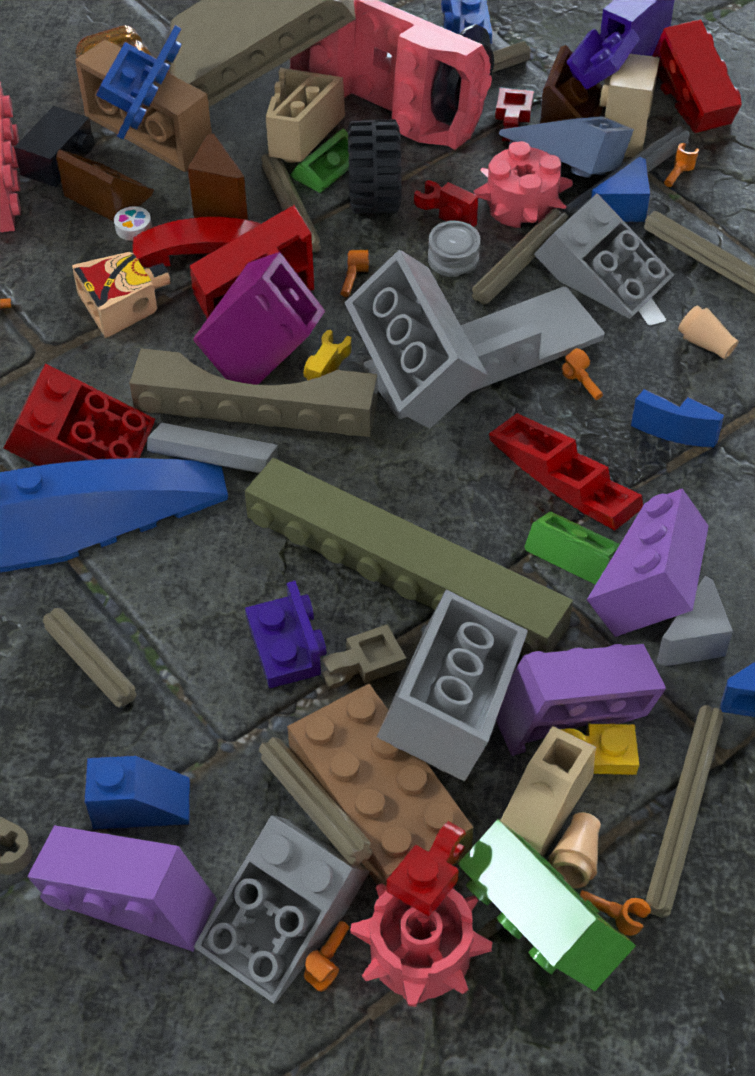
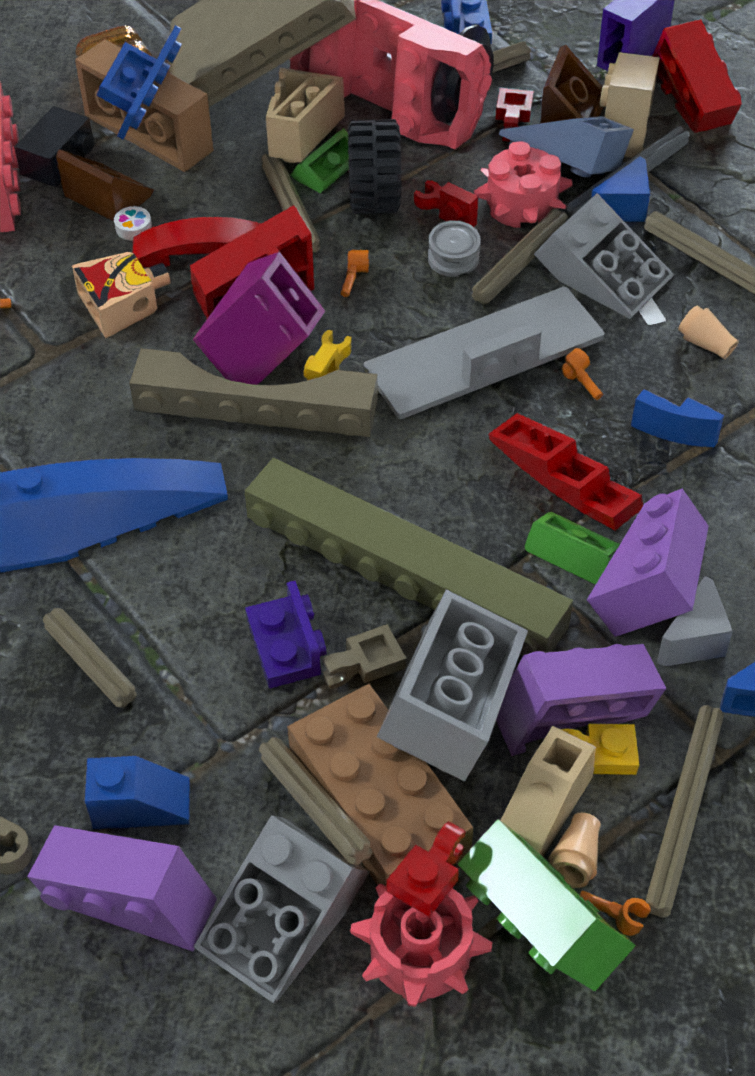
(75, 423): red slope -> none
(211, 447): light grey tile -> none
(216, 182): reddish brown slope -> none
(319, 969): orange hand -> none
(415, 340): light grey brick -> none
(600, 58): dark purple bracket -> none
(683, 162): orange hand -> none

